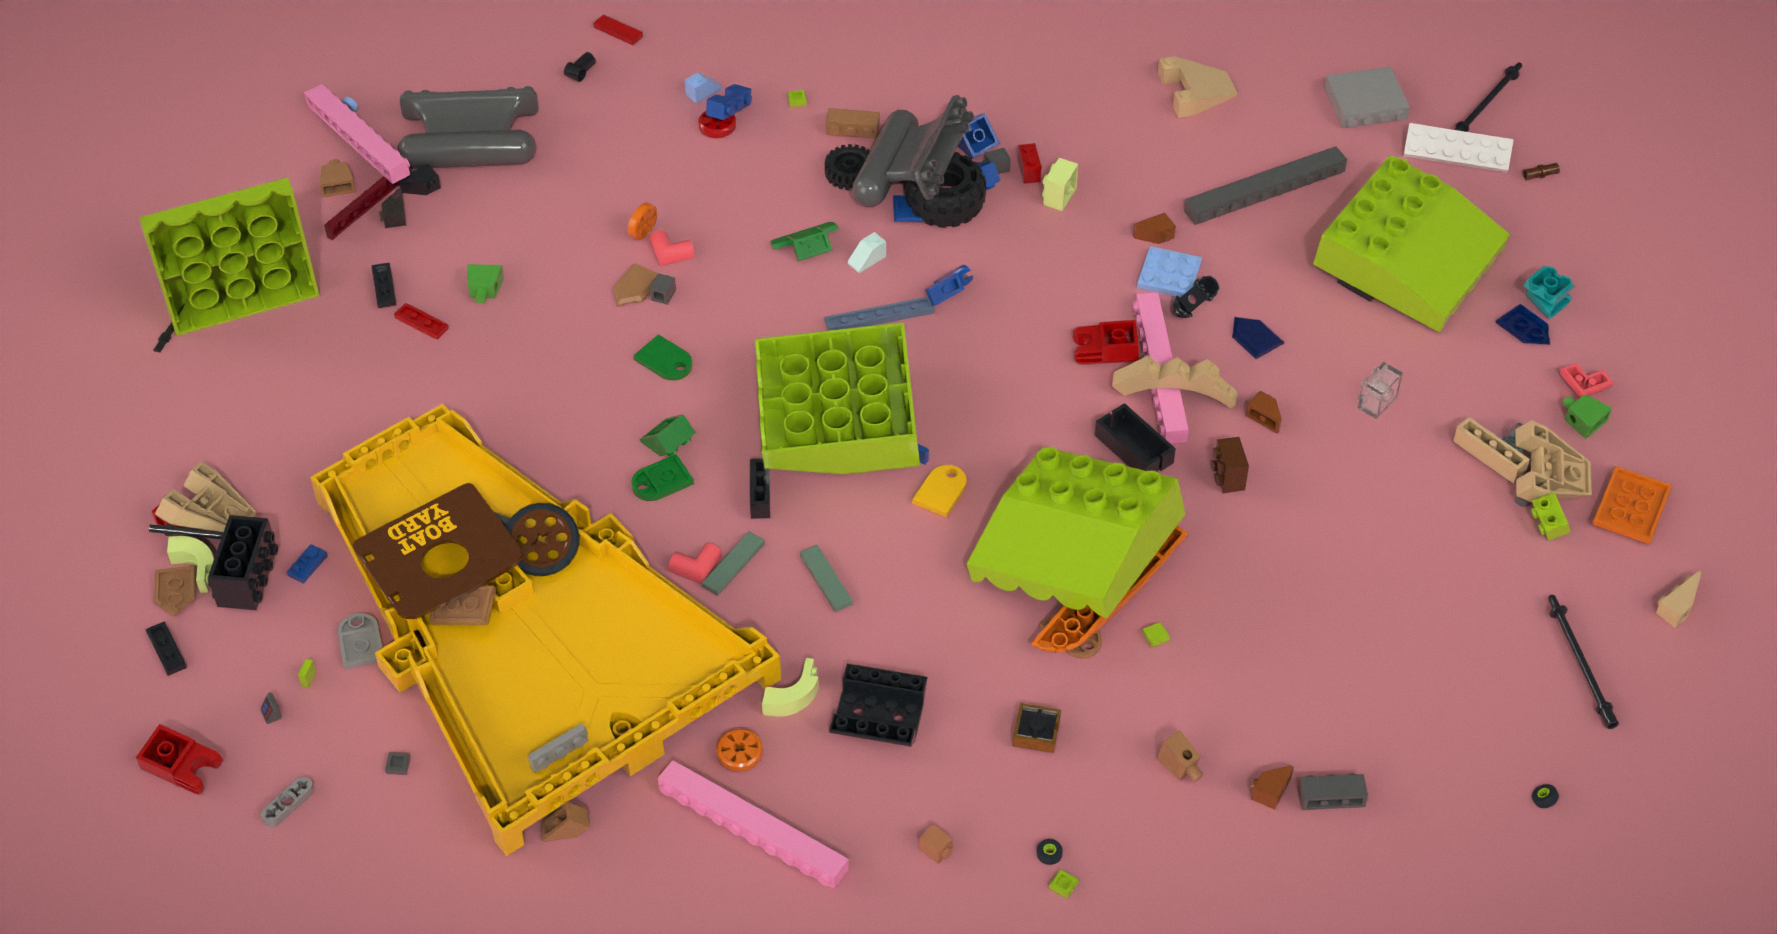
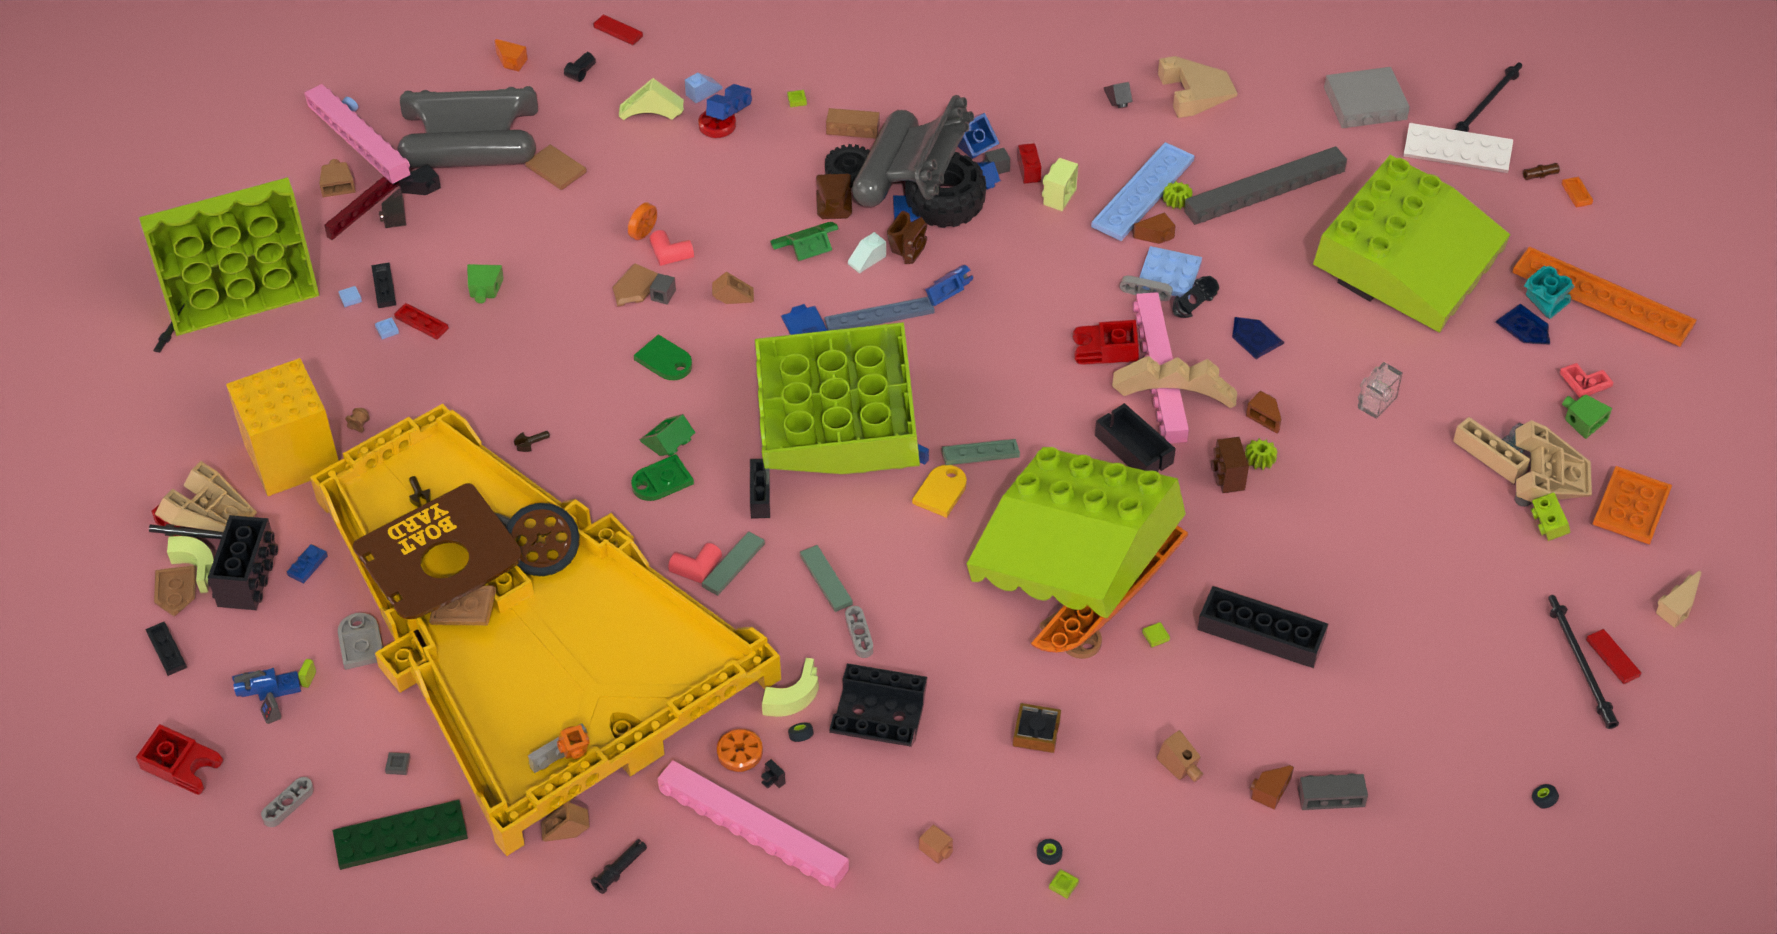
(264, 682): none -> blue plate
(283, 425): none -> yellow container
(350, 296): none -> light blue tile
(357, 419): none -> medium nougat brick
(386, 328): none -> light blue tile
(399, 834): none -> dark green plate
(418, 492): none -> dark brown bar
(511, 55): none -> orange slope
(528, 441): none -> dark brown bar
(556, 167): none -> medium nougat tile
(574, 736): none -> orange brick
(612, 872): none -> black pin
(652, 98): none -> yellowish green arch
(732, 290): none -> medium nougat slope
(773, 775): none -> black tile
(800, 732): none -> black wheel
(803, 320): none -> blue piece
(834, 196): none -> reddish brown piece
(860, 624): none -> light grey beam
(907, 237): none -> reddish brown piece
(980, 452): none -> sand green tile
(1119, 94): none -> slope
(1140, 282): none -> light grey beam
(1142, 191): none -> light blue plate
(1176, 194): none -> lime gear
(1261, 454): none -> lime gear
(1262, 626): none -> black brick
(1577, 191): none -> orange tile
(1612, 298): none -> orange plate
(1613, 656): none -> red tile

